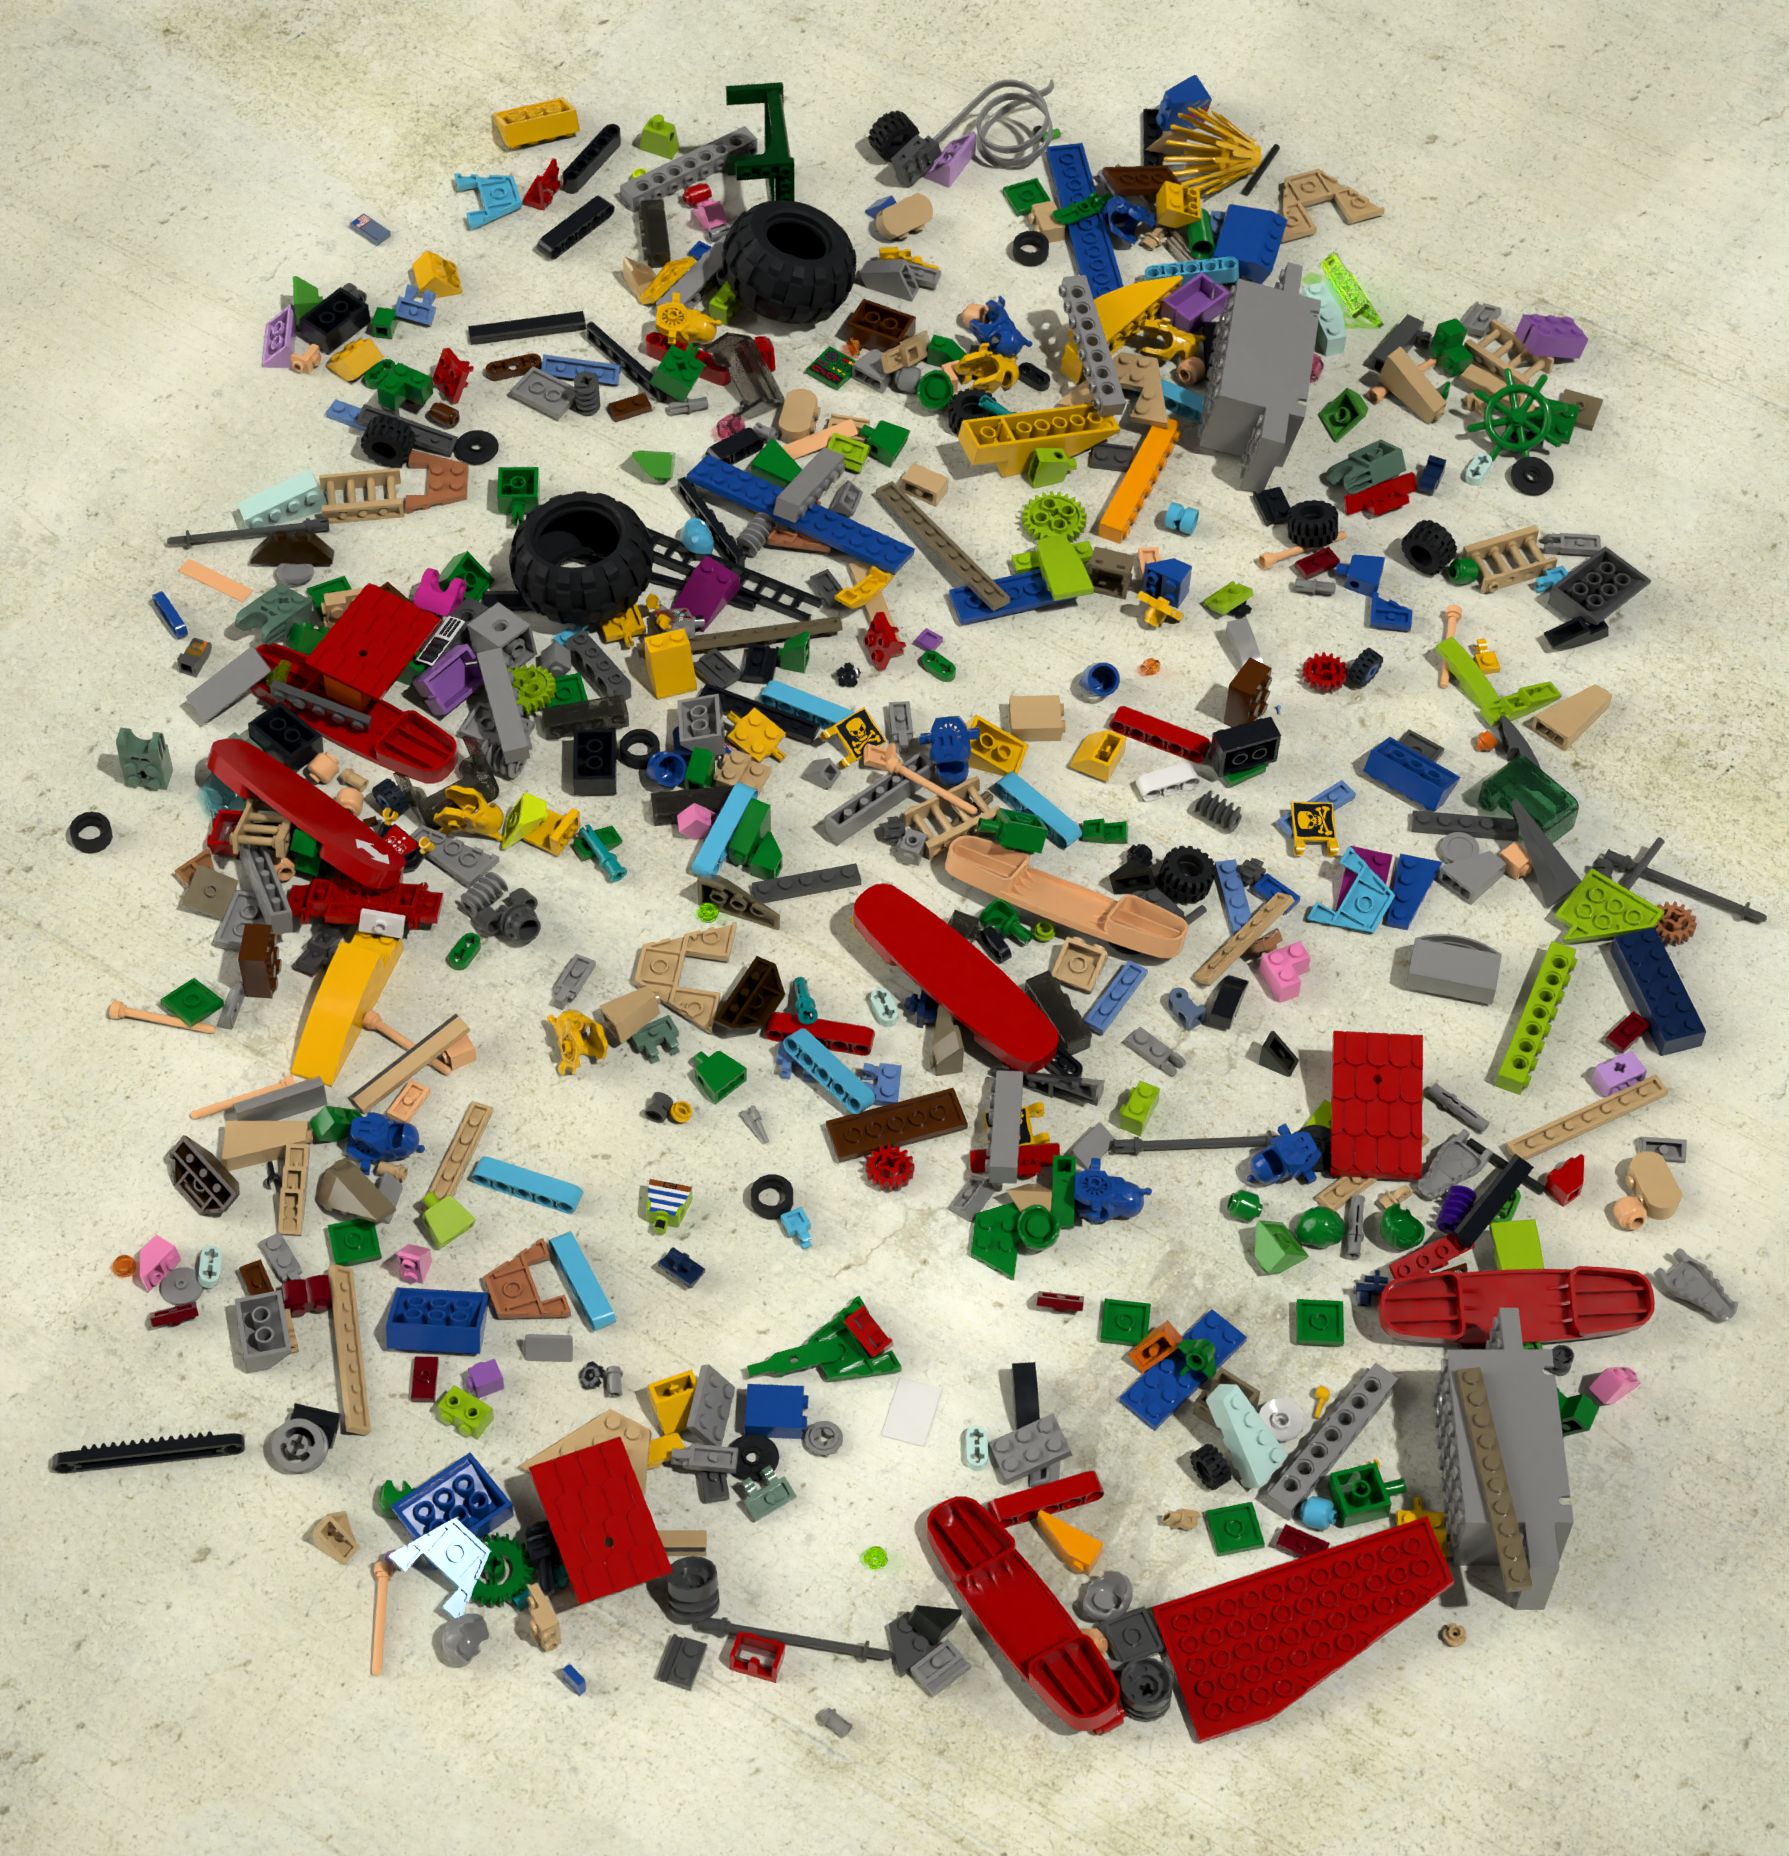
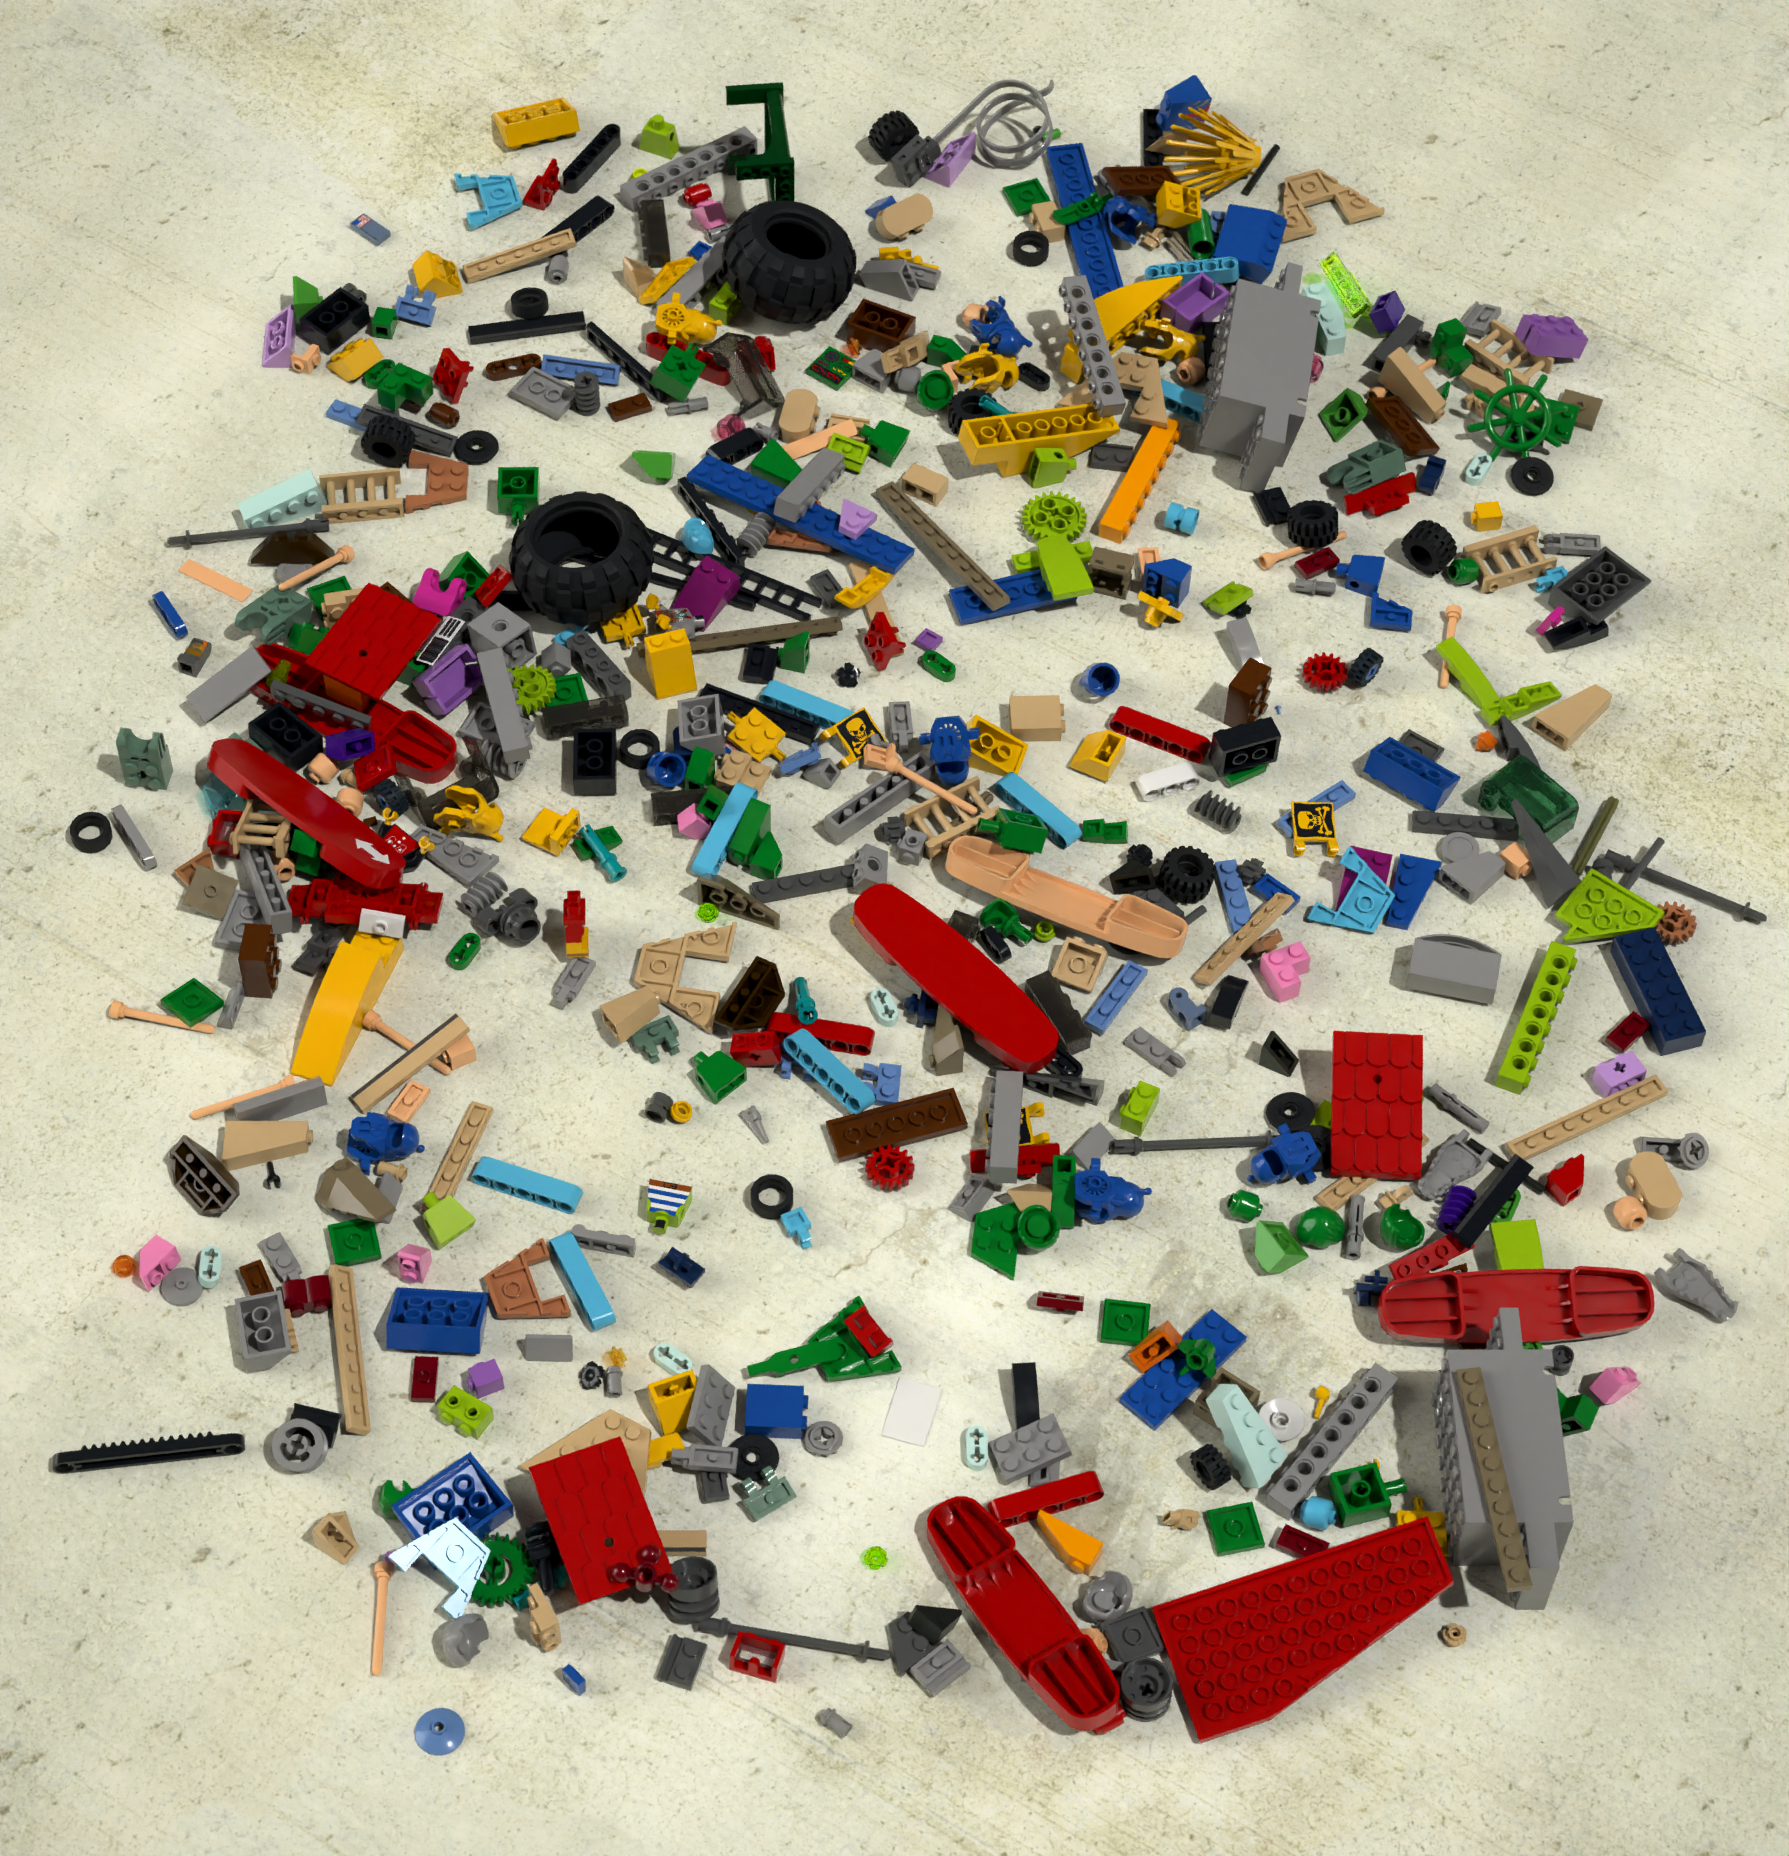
(134, 837): none -> light grey beam
(174, 1315): dark red plate -> none
(294, 1189): tan slope -> none
(333, 1123): green slope -> none
(343, 554): none -> light nougat piece
(349, 744): none -> dark purple brick
(375, 767): none -> red plate
(442, 1741): none -> medium blue dish
(493, 585): none -> red plate
(519, 255): none -> tan tile
(523, 818): neon yellow slope -> none
(537, 302): none -> black tyre
(558, 269): none -> light grey brick
(568, 1029): yellow helmet -> none
(574, 920): none -> red hips
(604, 1242): none -> light grey plate
(617, 1357): none -> clear yellow plate
(650, 1555): none -> dark red piece
(675, 1358): none -> light aqua beam
(712, 802): none -> green brick
(717, 669): dark grey plate -> none
(756, 1048): none -> red brick
(800, 758): none -> medium blue wing
(847, 499): light grey slope -> none
(855, 519): none -> lavender wing
(869, 867): none -> light grey brick
(874, 740): none -> light grey hand
(1150, 666): clear orange plate -> none
(1290, 1100): none -> black wheel
(1319, 1322): green plate -> none
(1387, 312): none -> dark purple brick
(1402, 426): none -> reddish brown plate
(1486, 660): yellow plate -> none
(1487, 516): none -> yellow brick
(1551, 620): none -> dark pink plate
(1595, 835): none -> olive axle
(1700, 1154): none -> light grey gear

